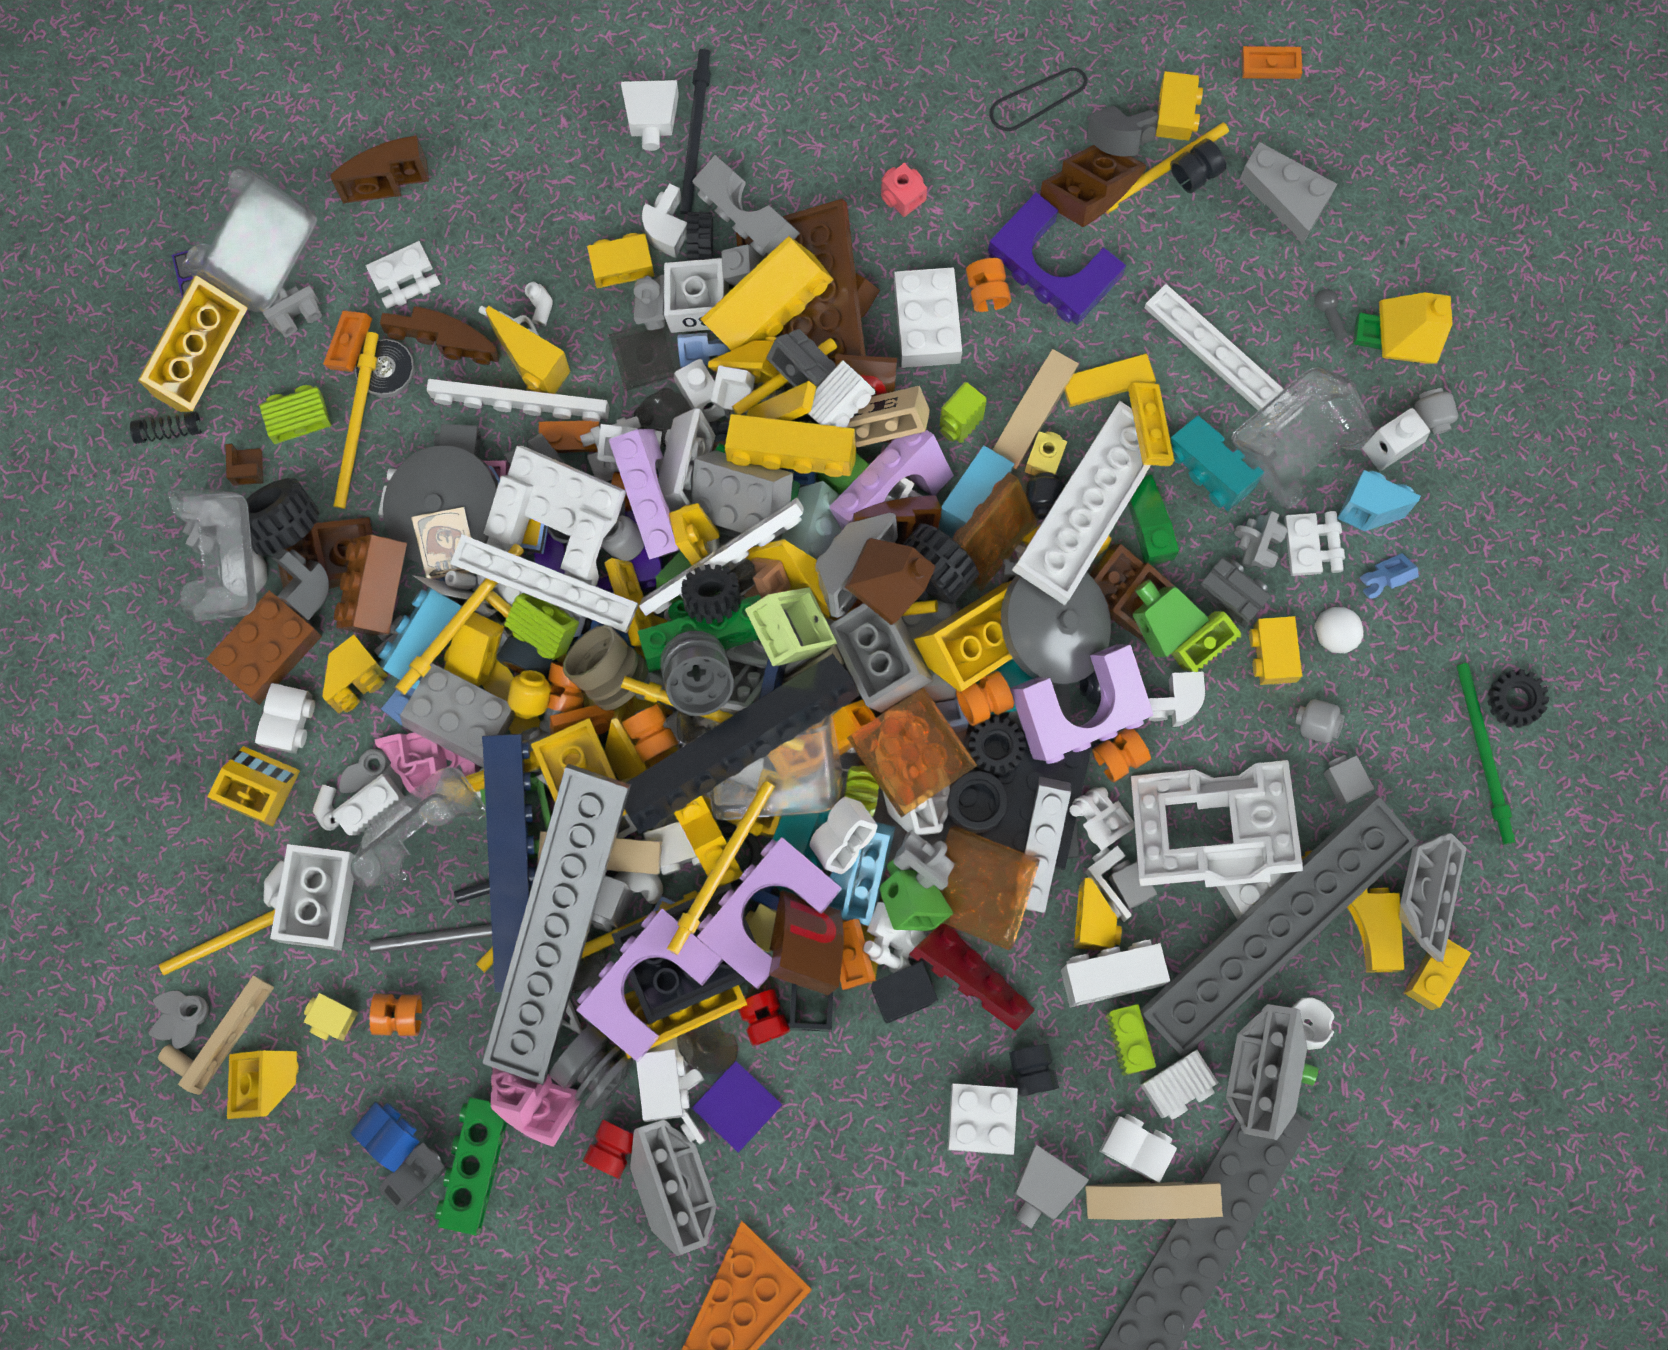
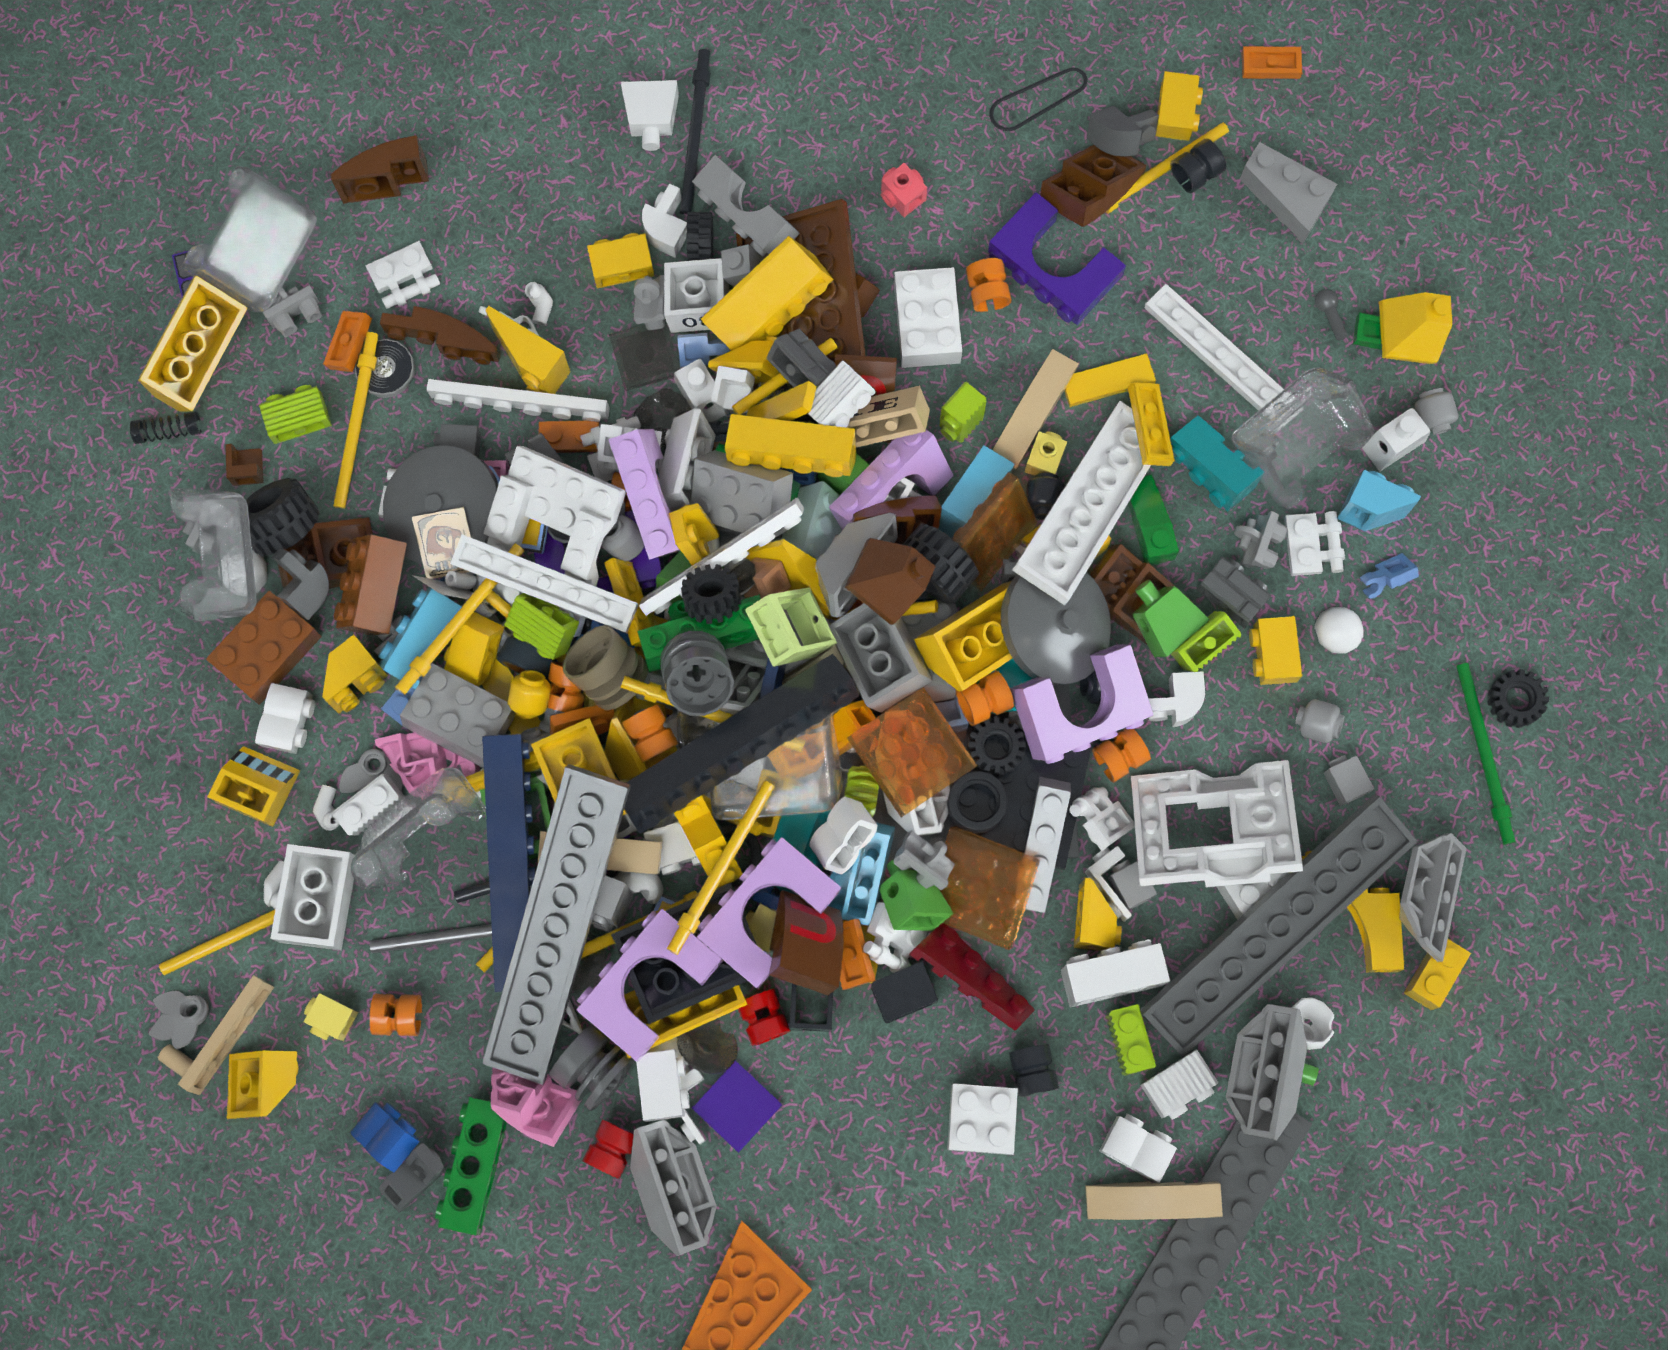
(1046, 1186): light grey torso -> none

